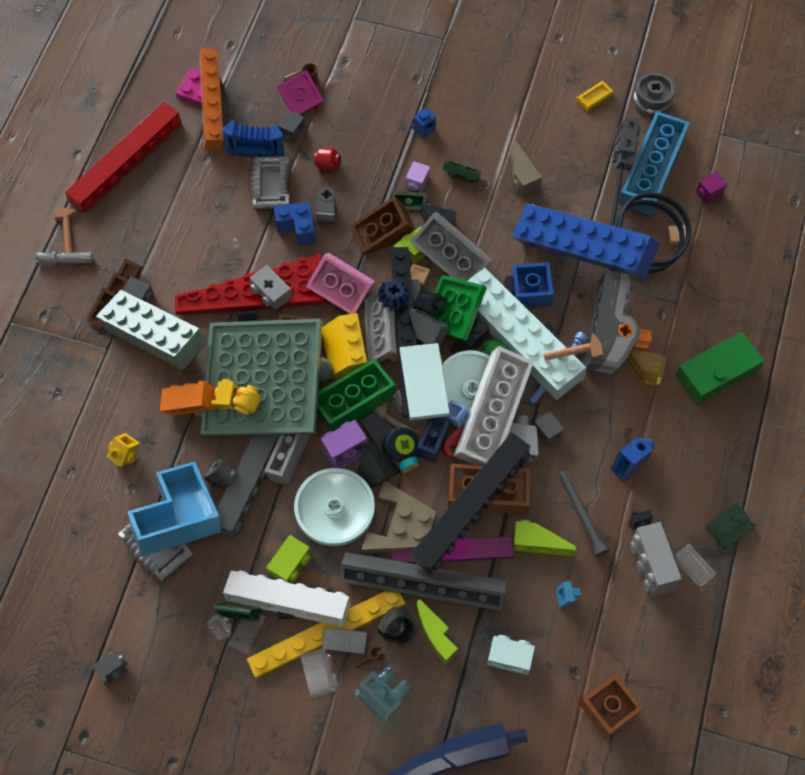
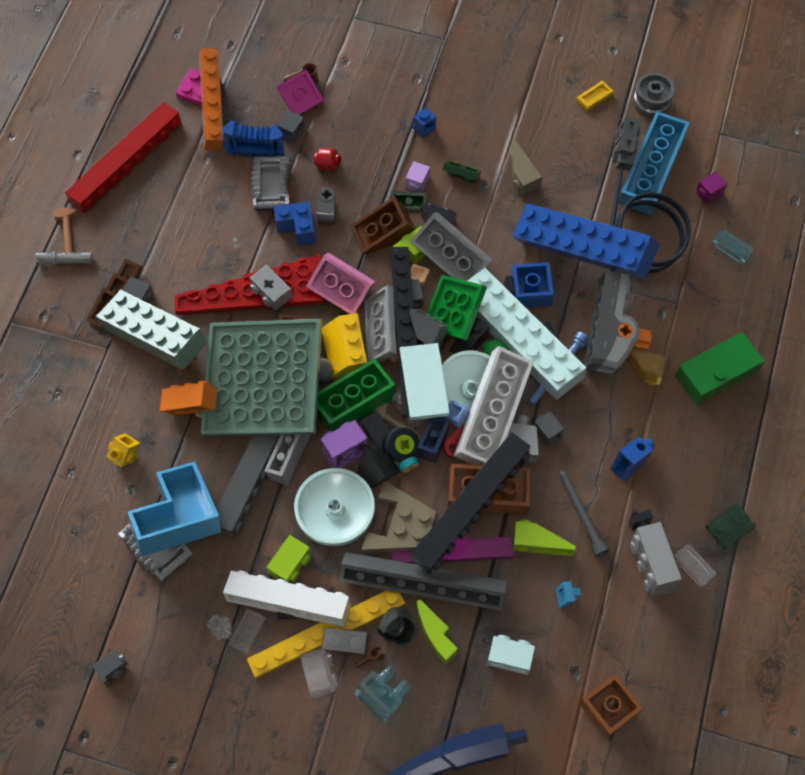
(220, 474): dark grey piece -> none
(224, 394): yellow brick -> none
(238, 611): dark green slope -> none
(246, 315): black tile -> none
(246, 400): yellow head -> none
(393, 294): dark blue gear -> none
(430, 302): black brick -> none
(594, 346): nougat piece -> none
(673, 234): light nougat tile -> none
(732, 246): none -> clear light blue panel

